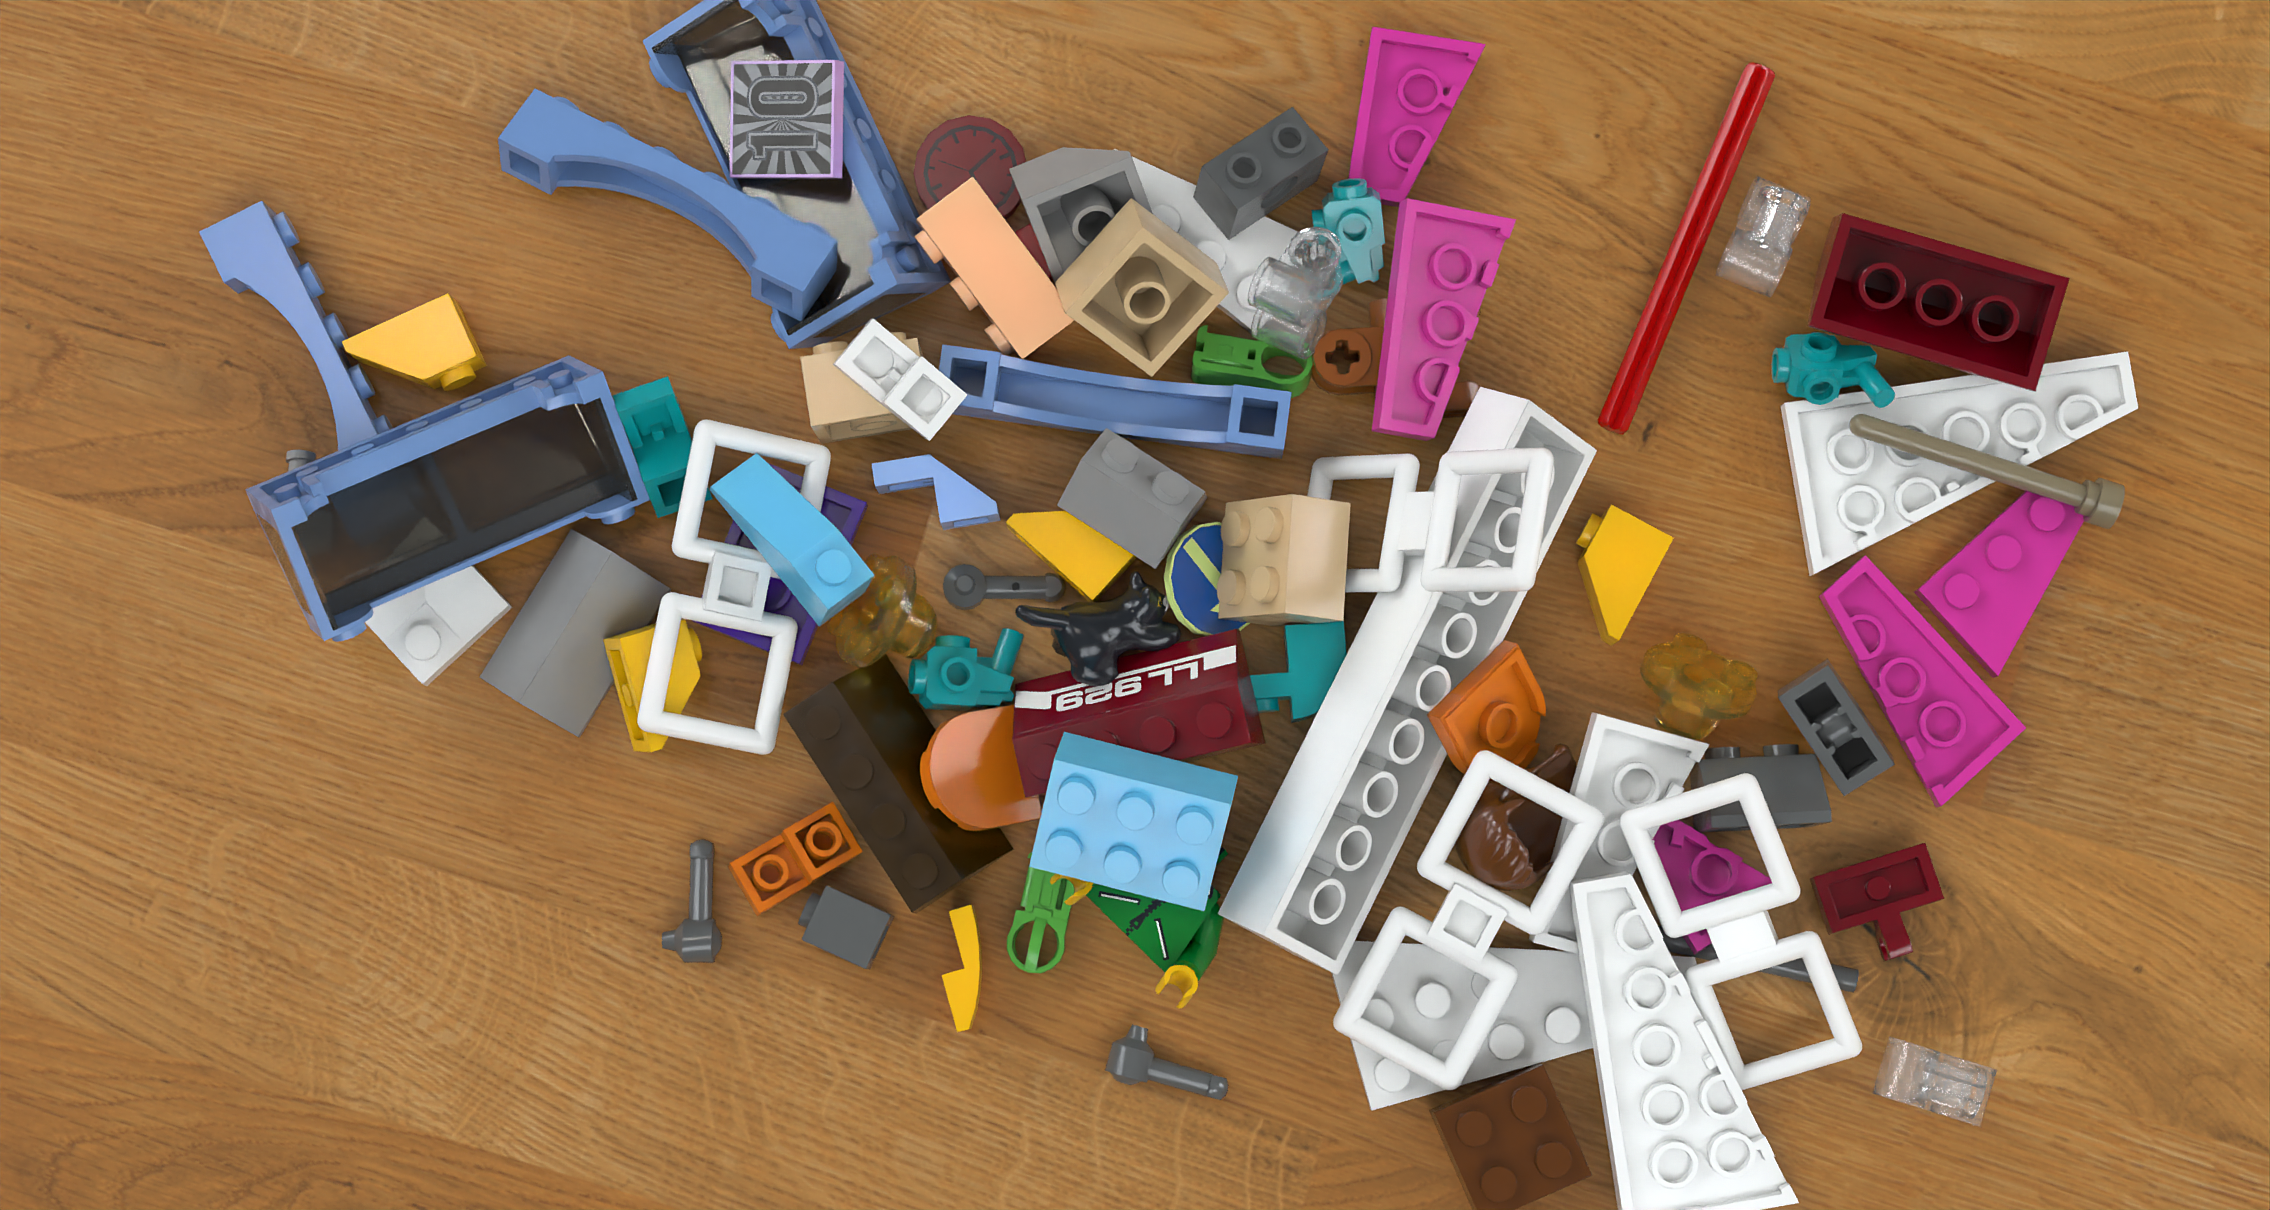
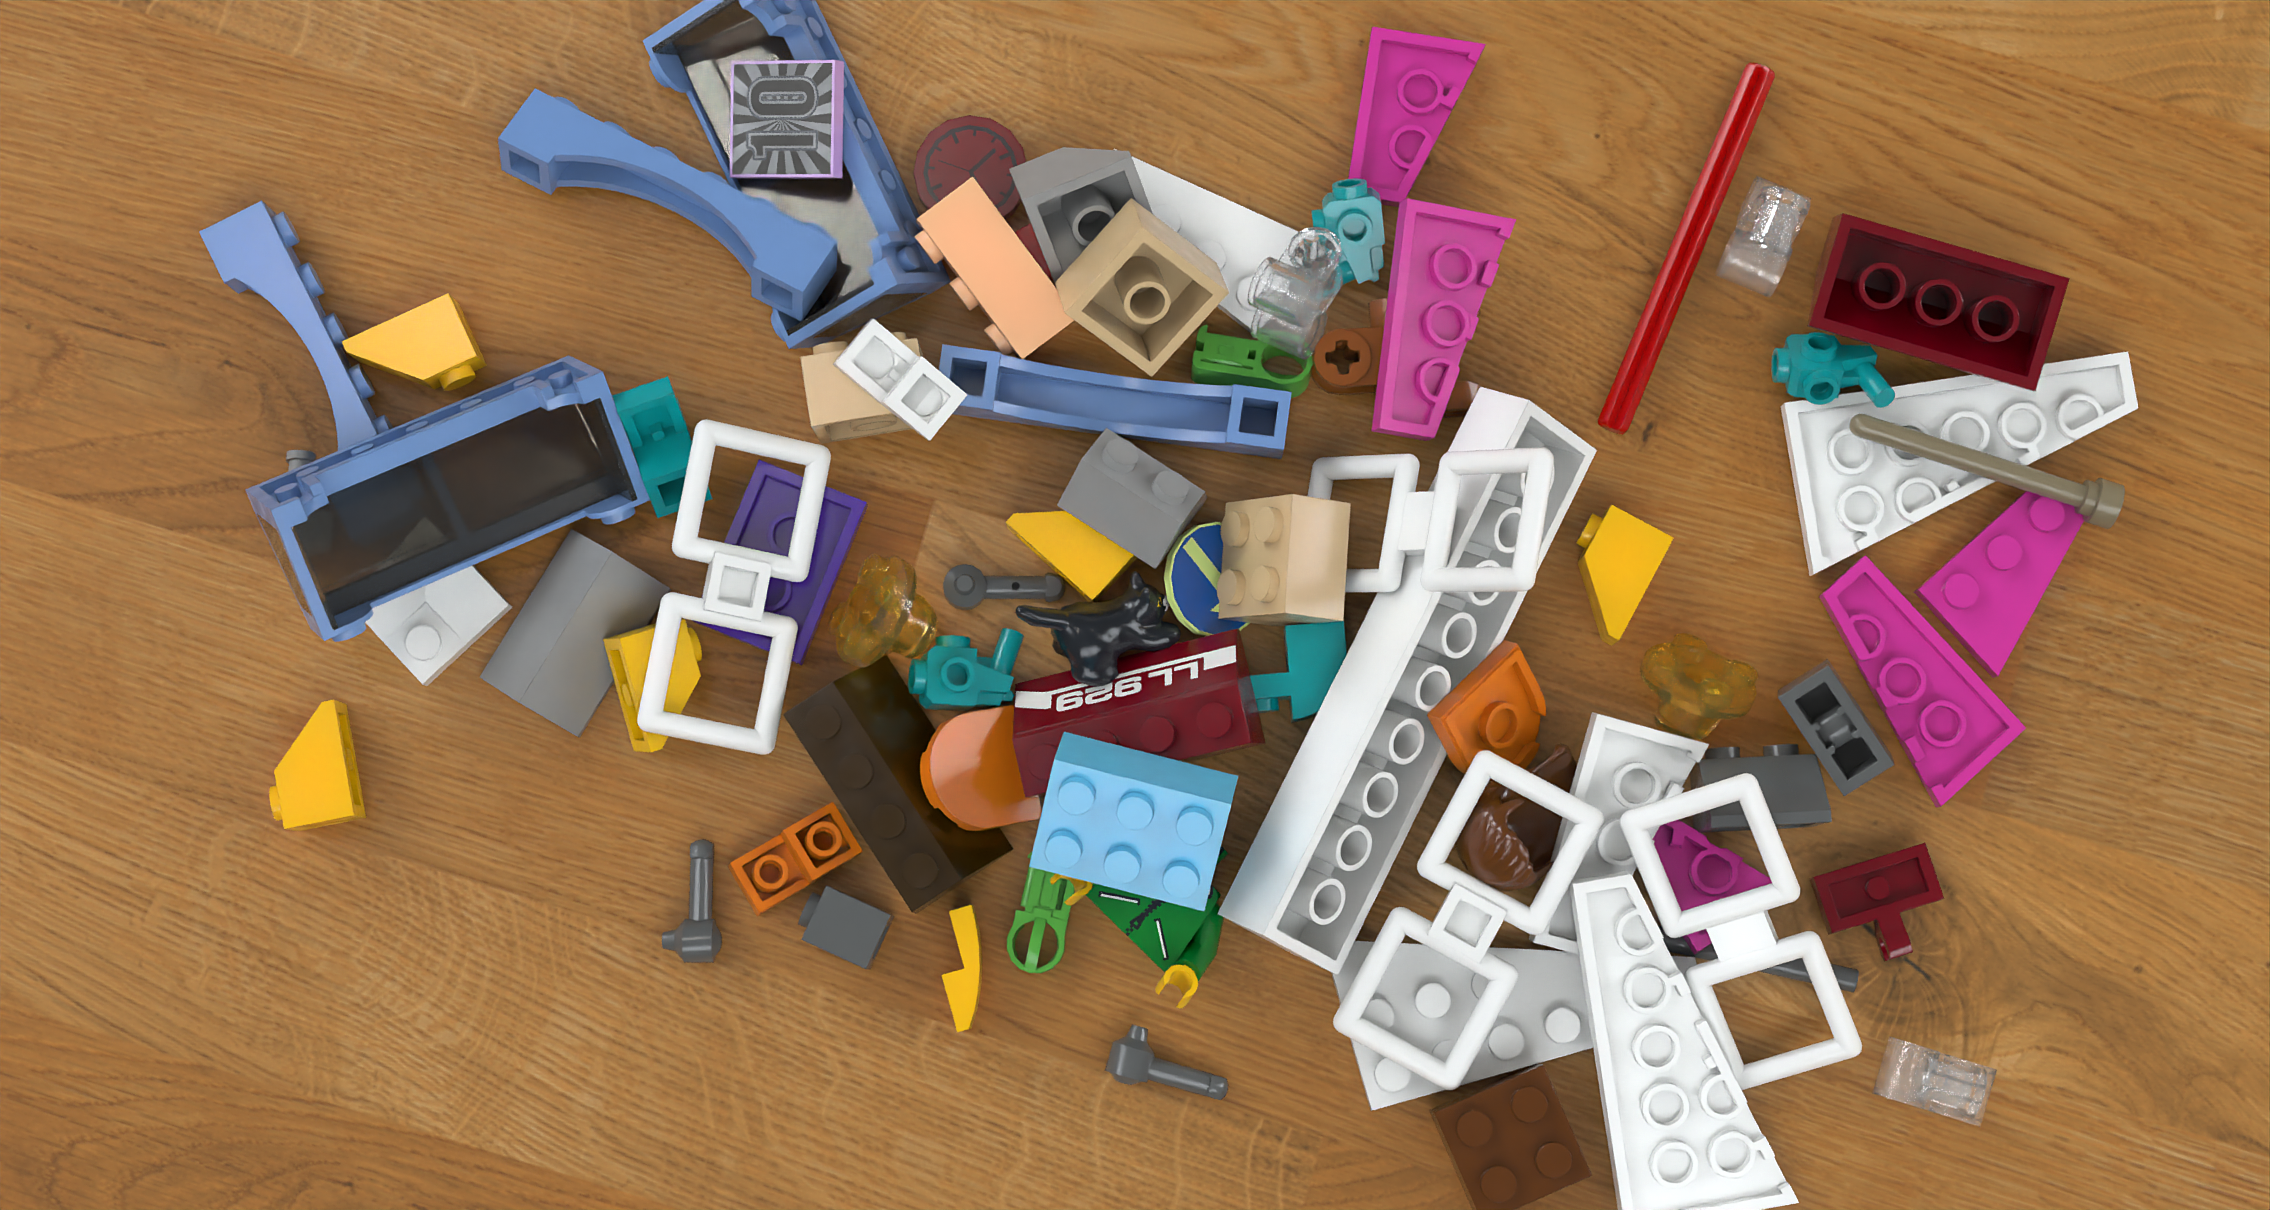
(319, 774): none -> yellow slope
(794, 538): medium azure slope -> none
(957, 500): light blue slope -> none
(1260, 173): dark grey brick -> none

